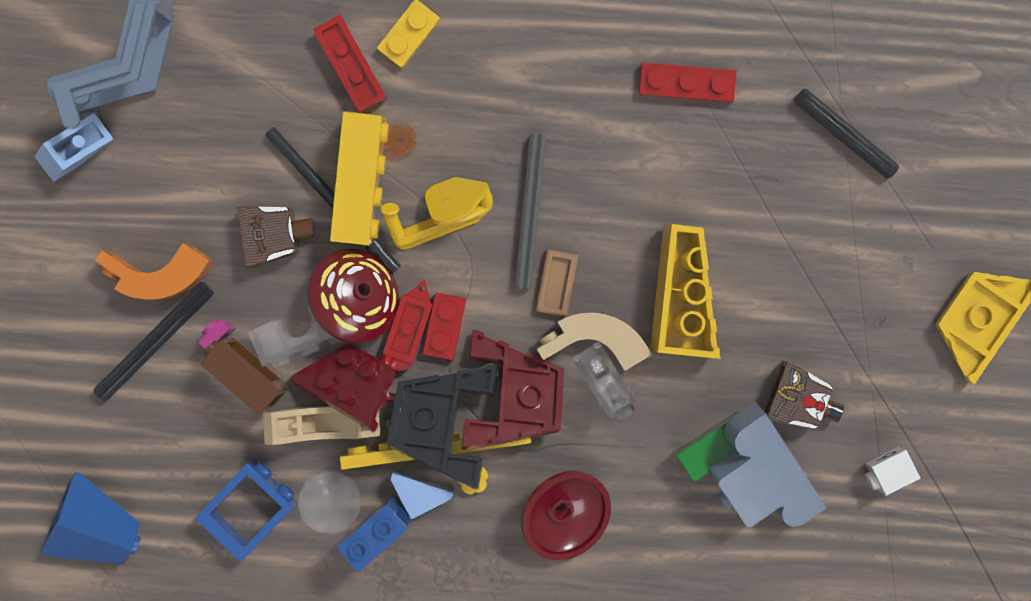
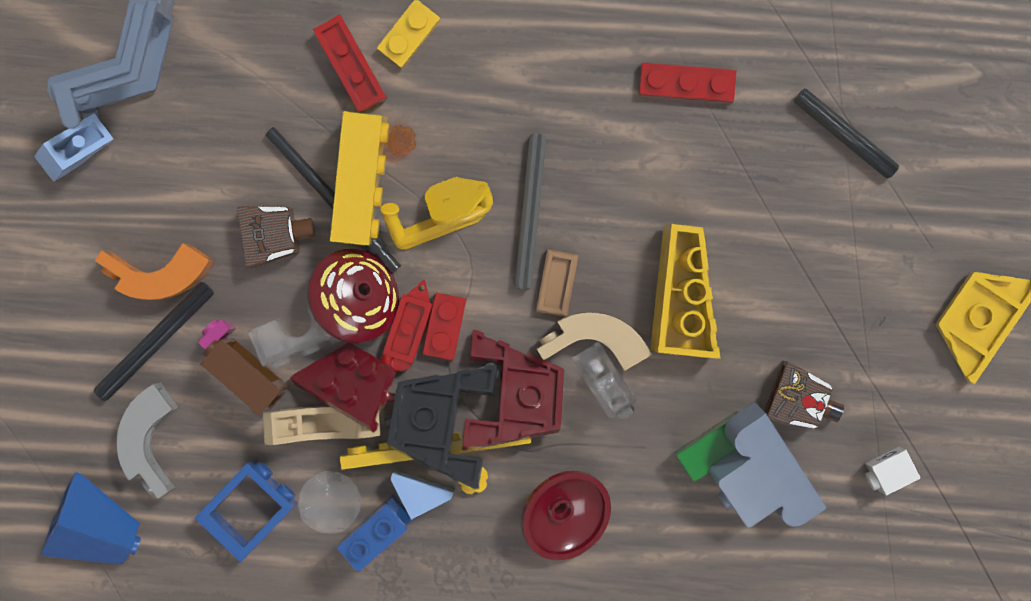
(135, 438): none -> light grey arch

